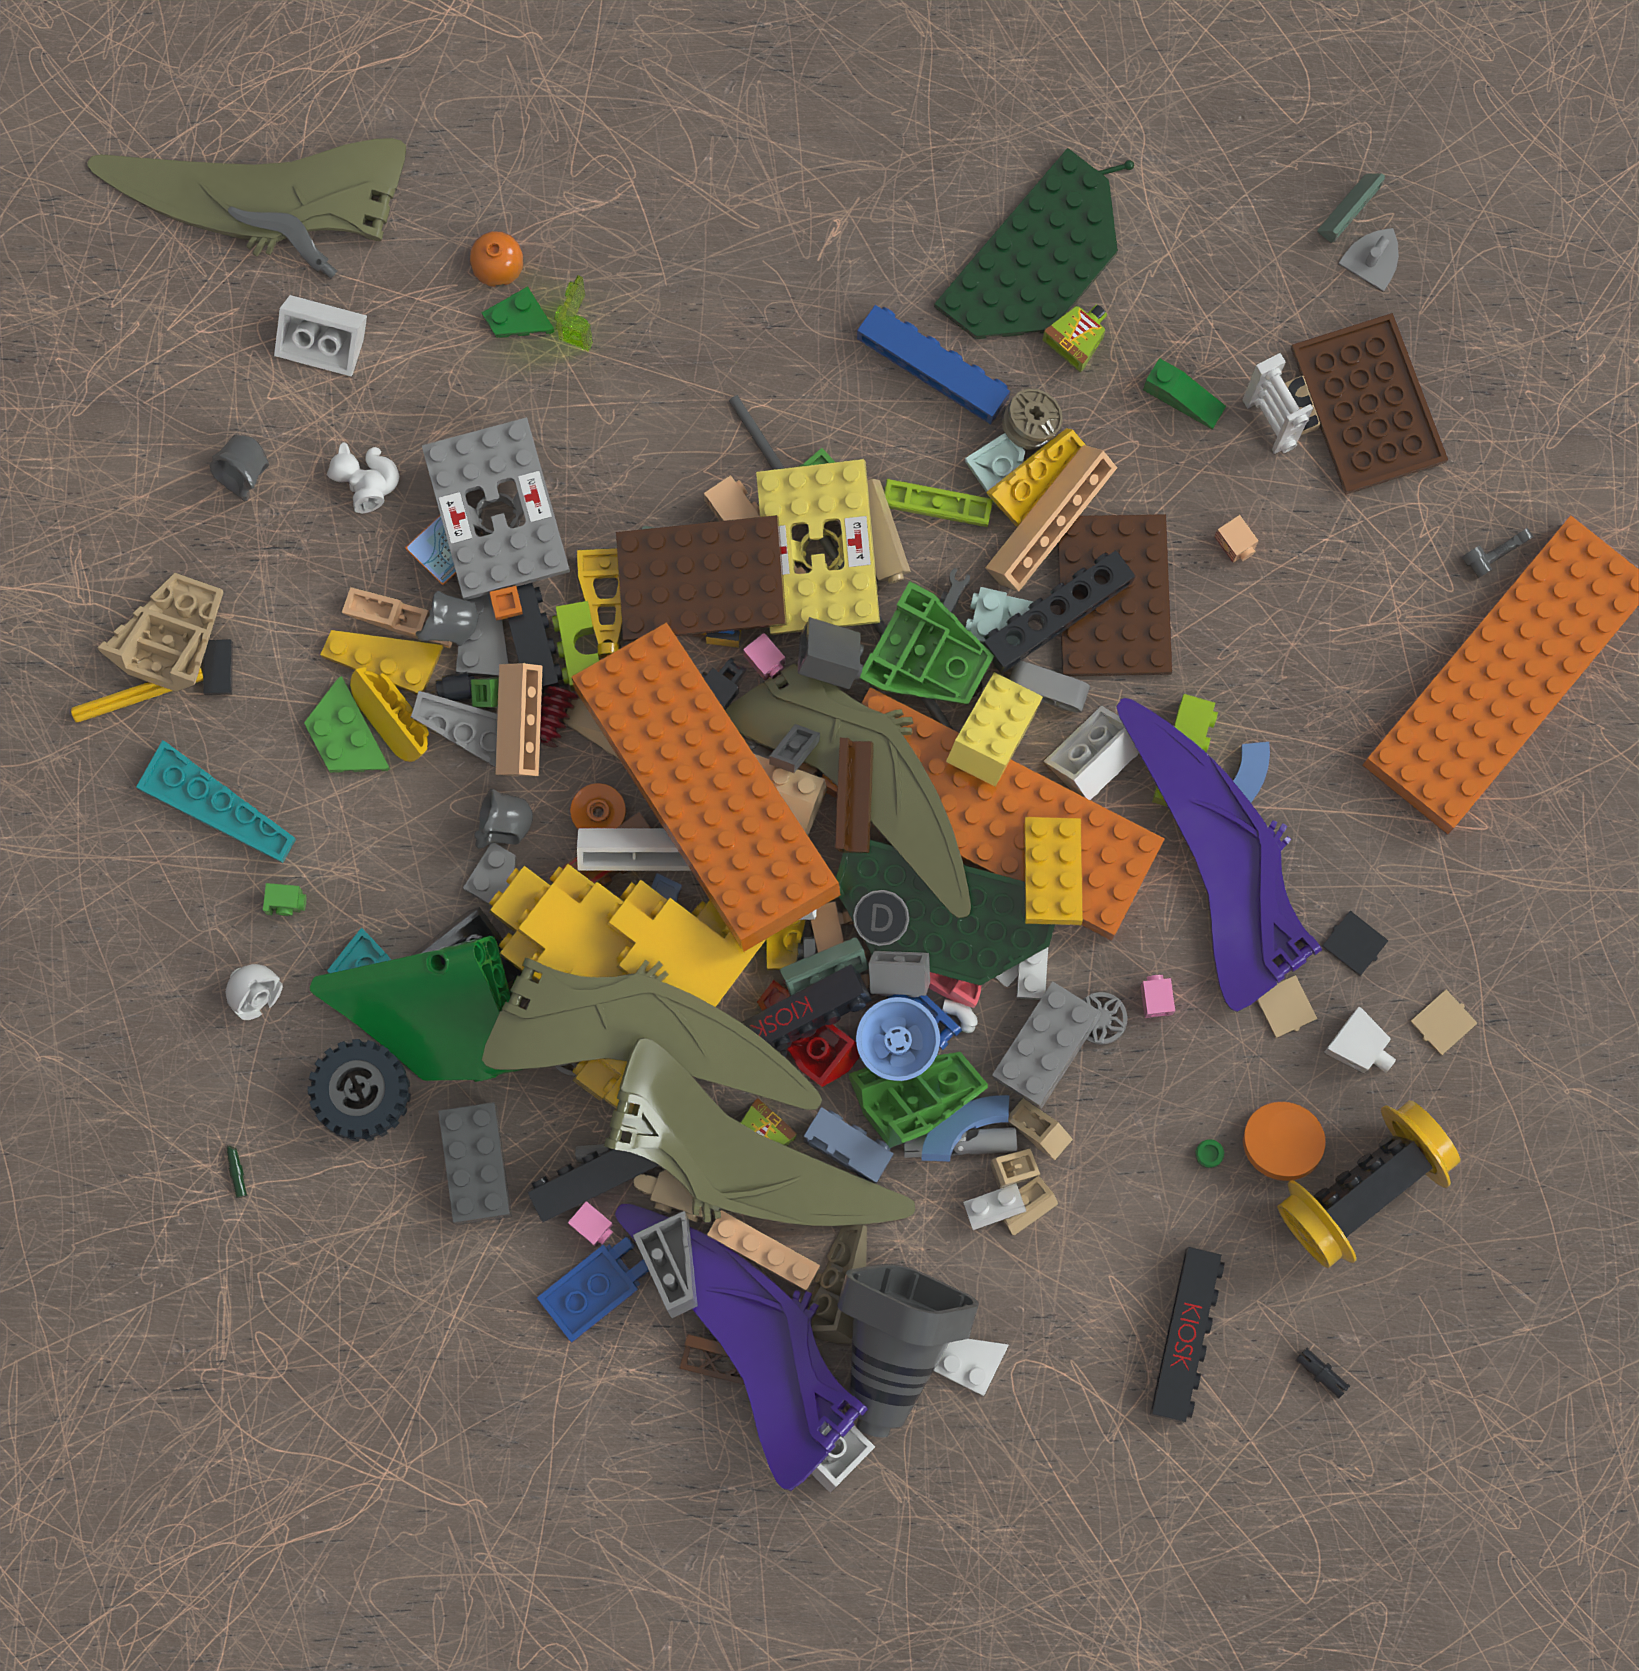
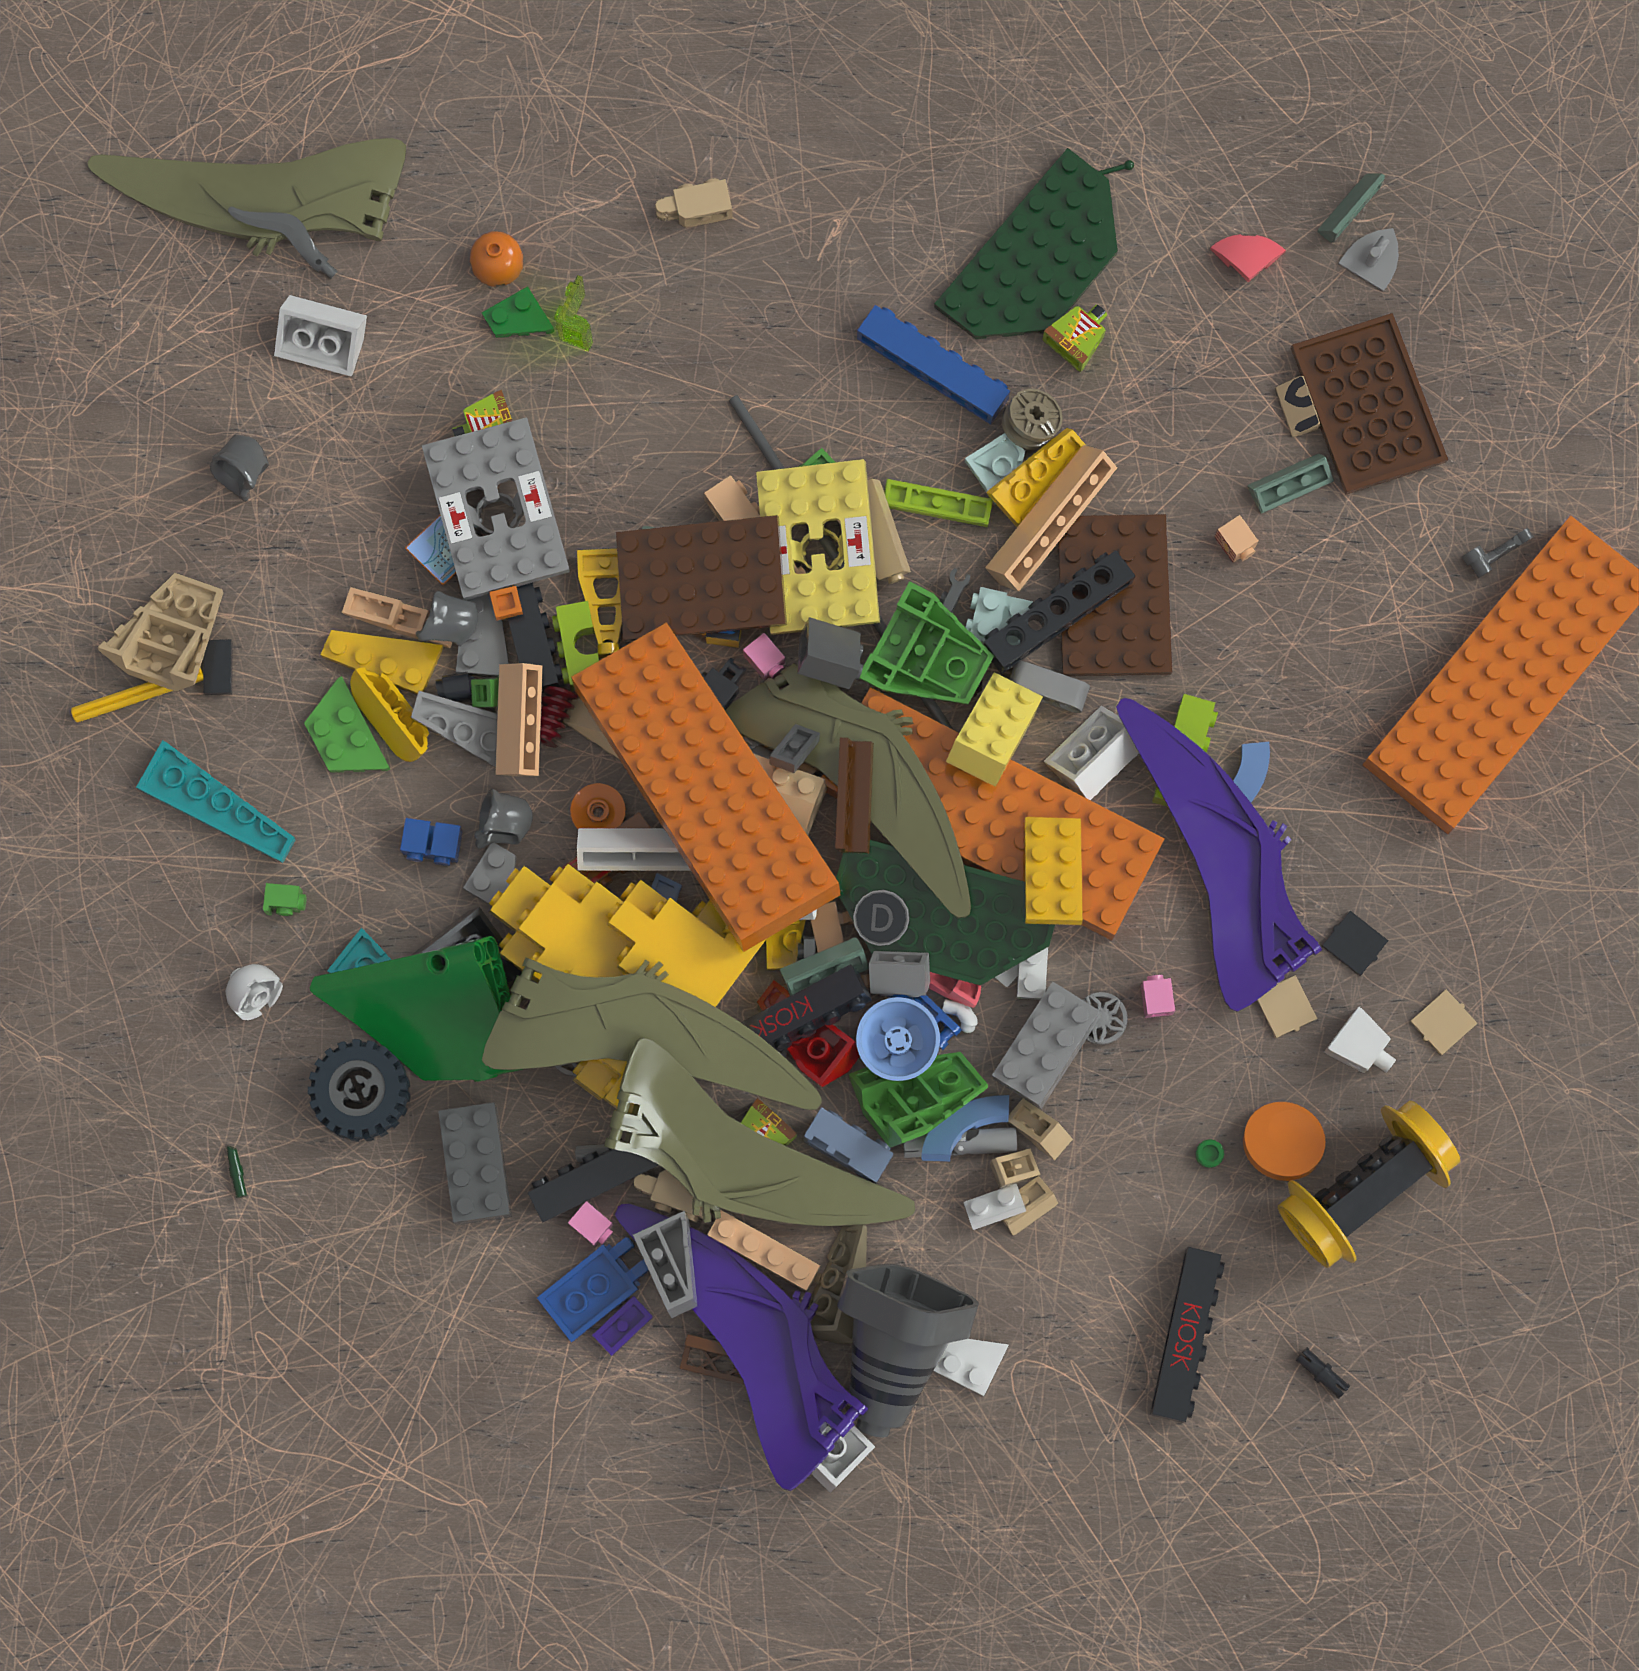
(368, 485): white animal -> none
(431, 842): none -> blue piece
(484, 414): none -> torso
(622, 1326): none -> dark purple plate
(696, 204): none -> tan hinge
(1183, 394): green slope -> none
(1247, 253): none -> coral brick
(1277, 404): white fence -> none
(1290, 483): none -> sand green slope

